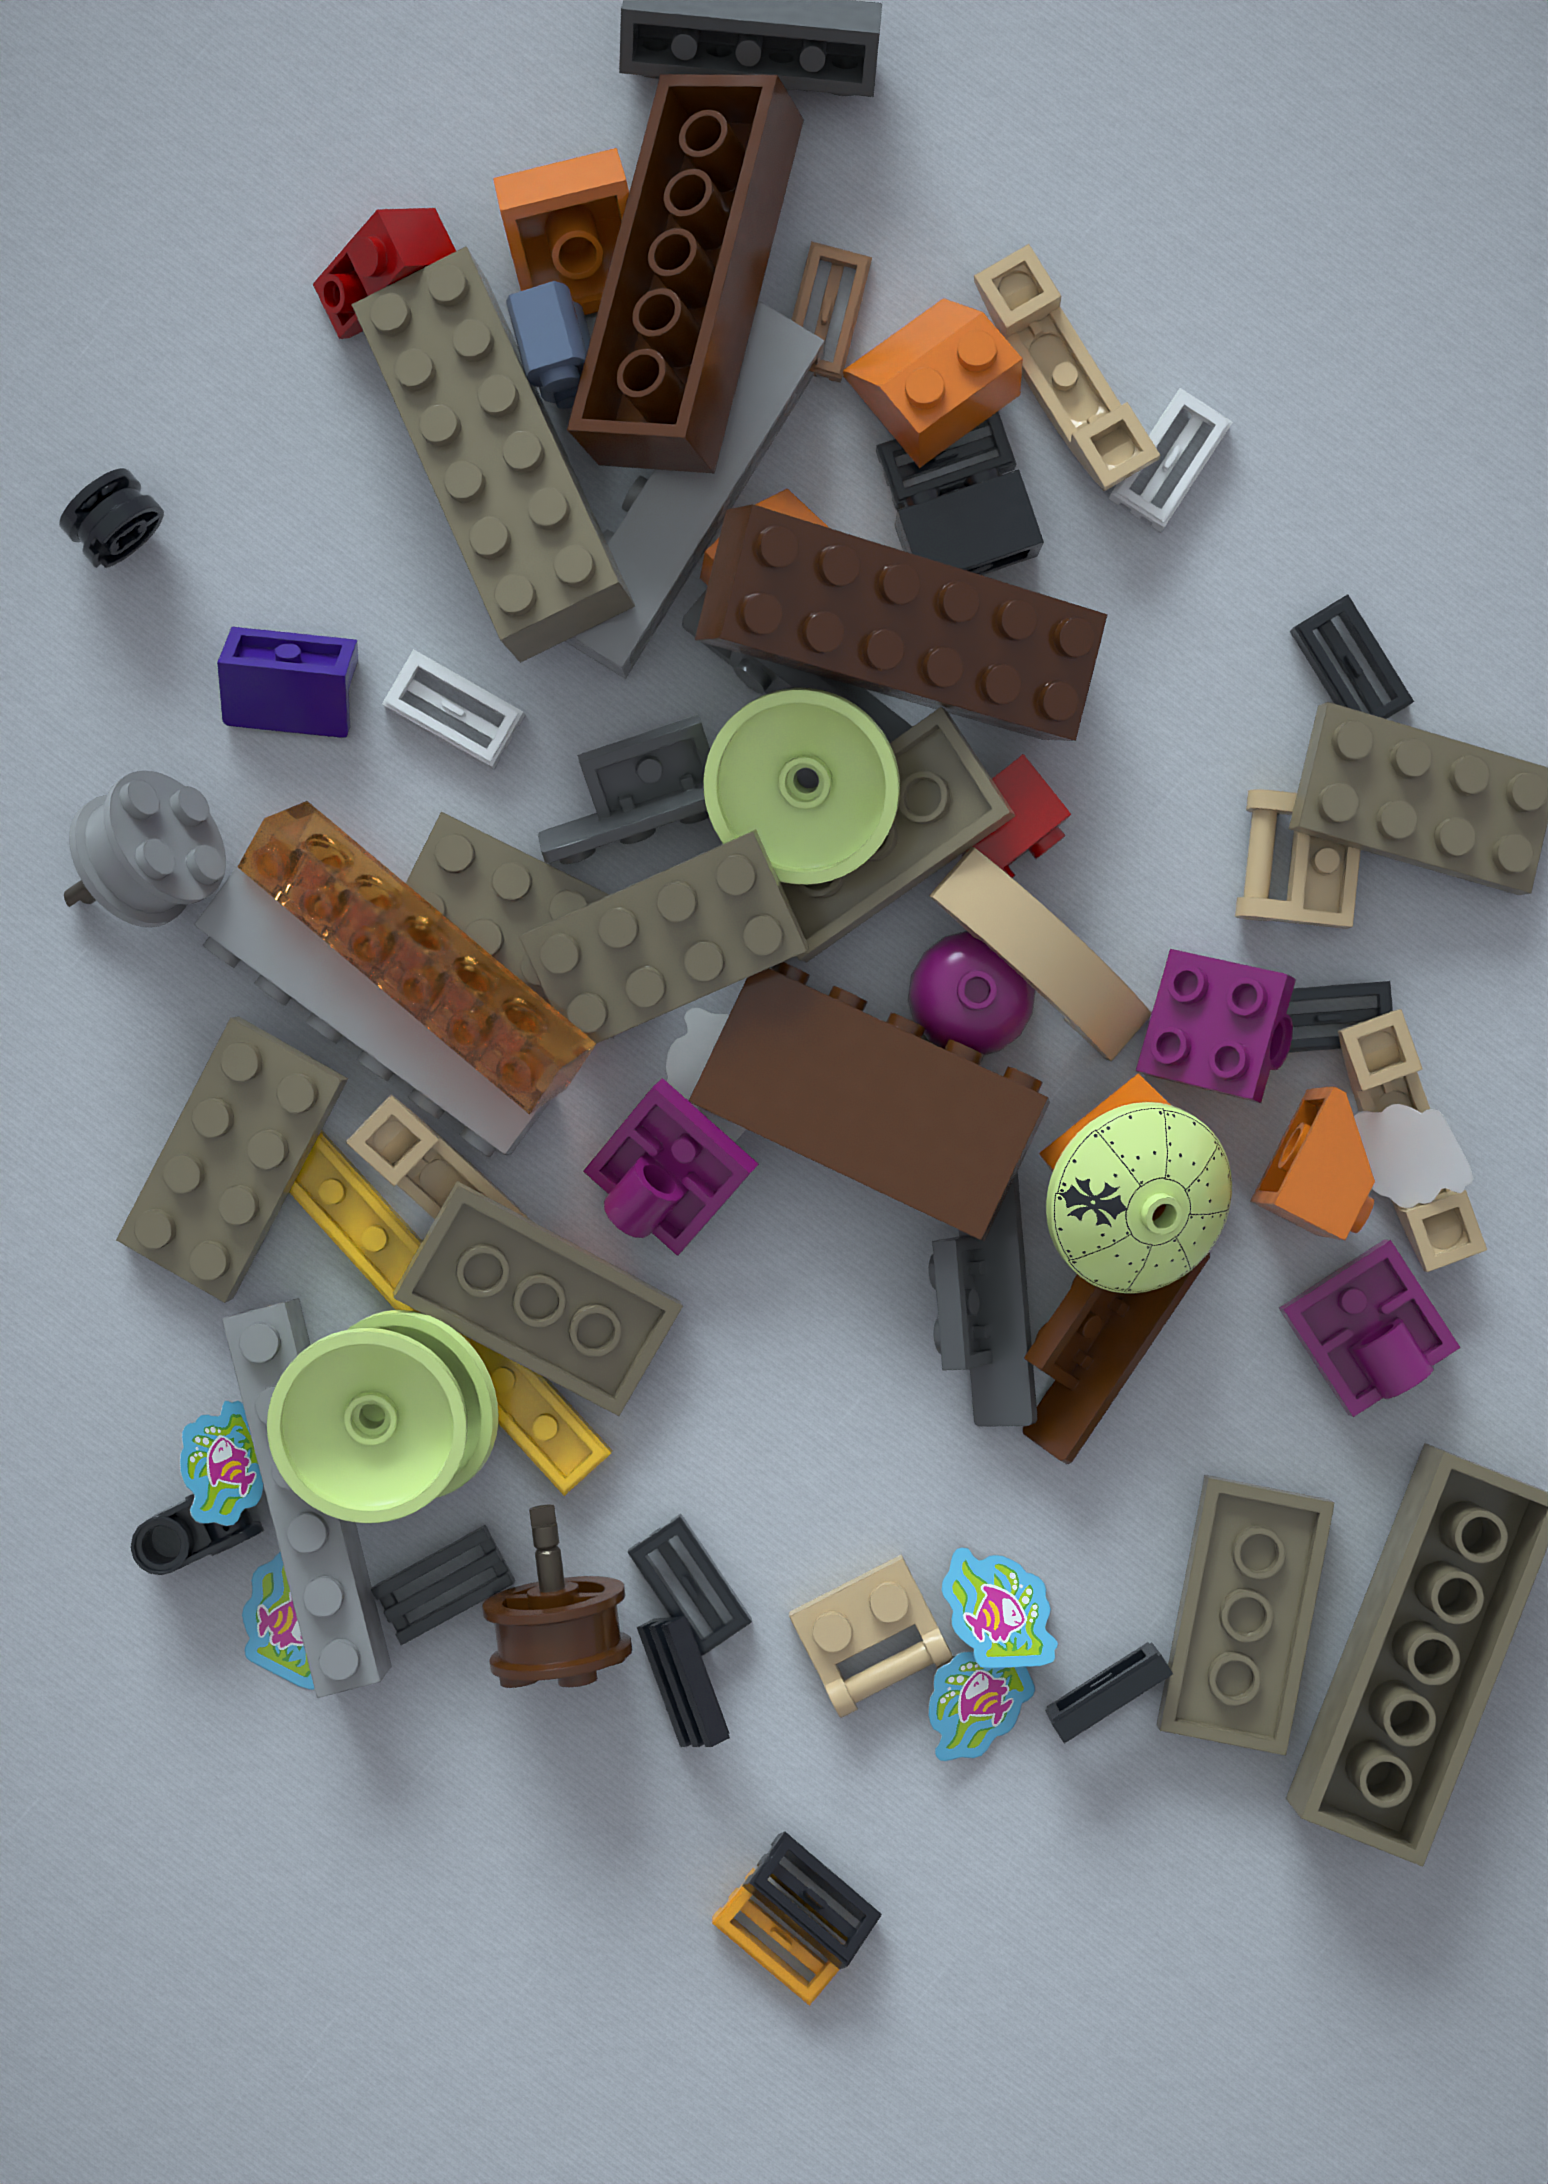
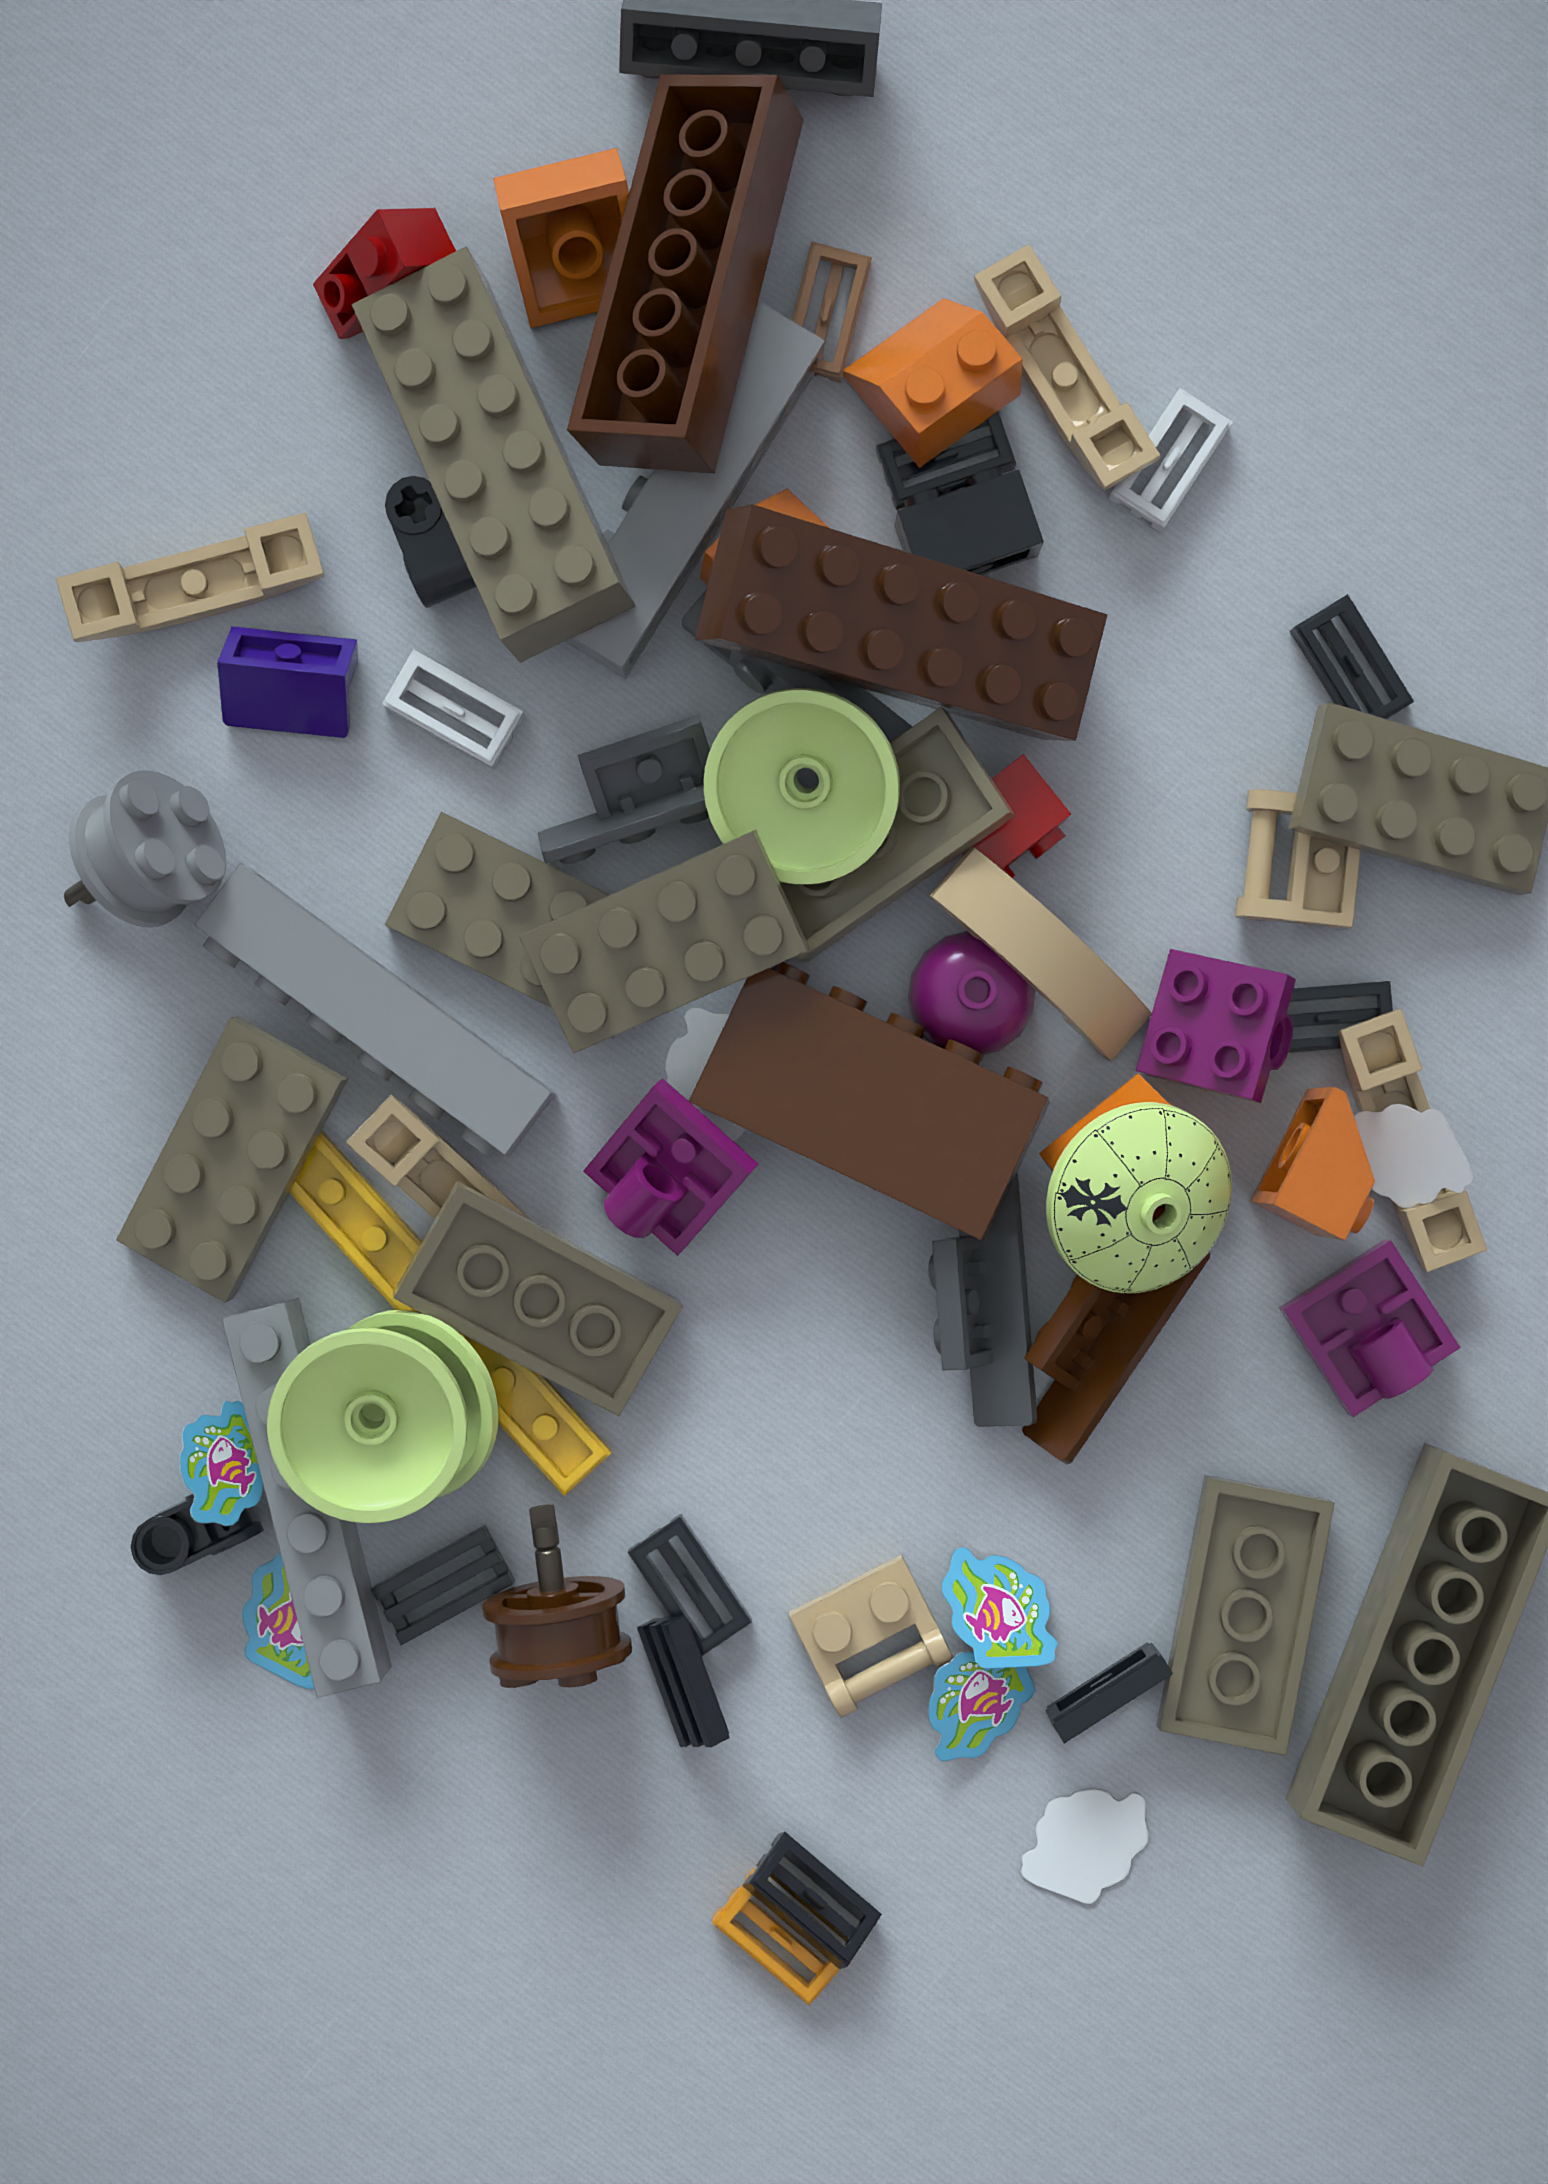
(111, 519): black wheel -> none
(191, 583): none -> tan slope
(416, 955): clear orange brick -> none
(429, 546): none -> black piece
(550, 340): sand blue brick -> none
(1086, 1843): none -> white sticker

